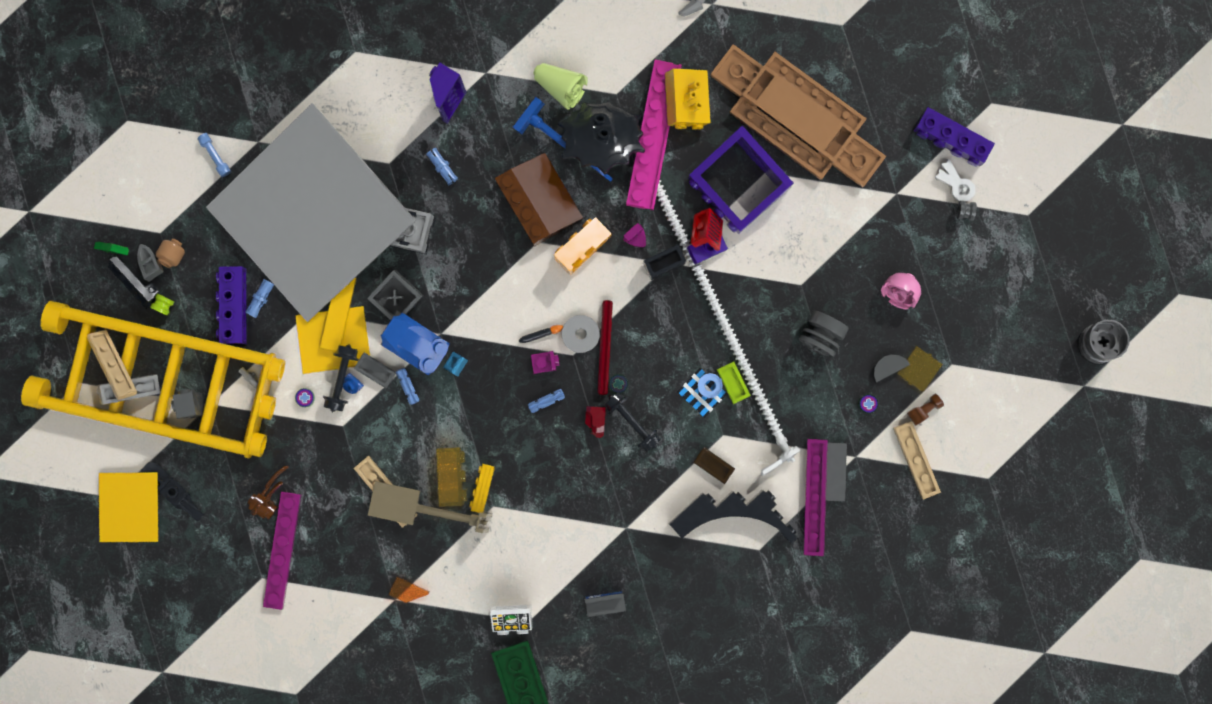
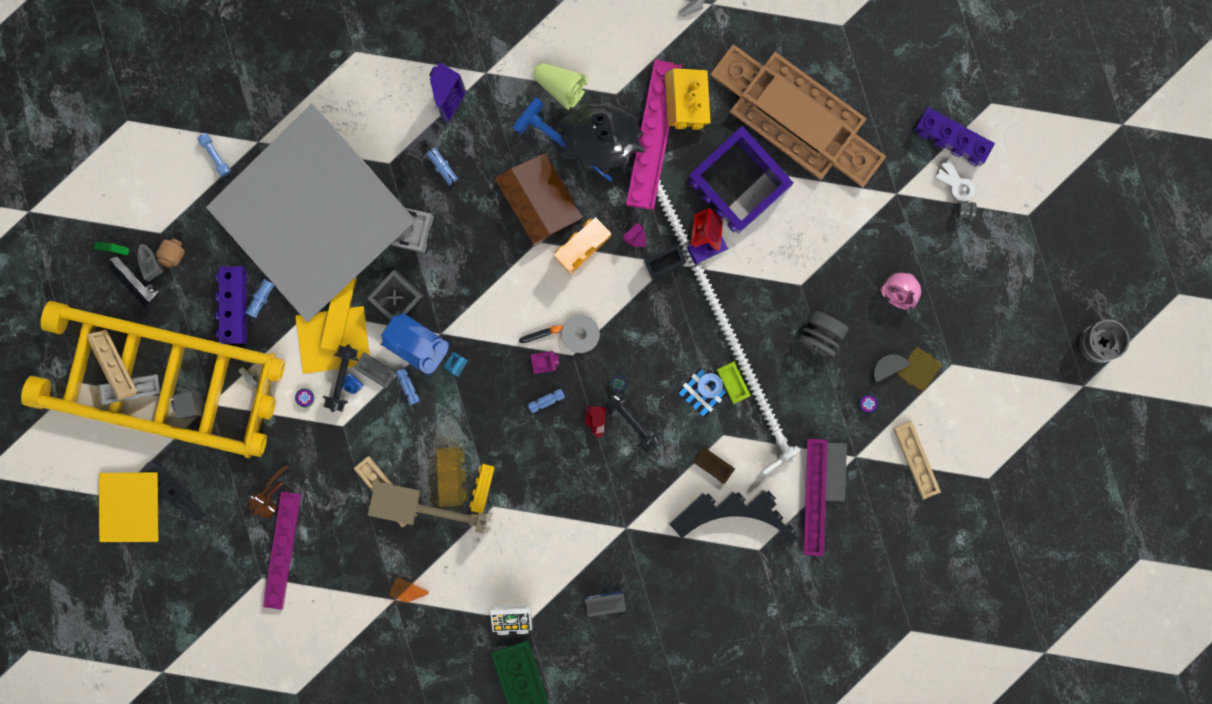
(162, 304): lime wheel -> none
(605, 343): dark red axle -> none
(919, 414): reddish brown leg -> none

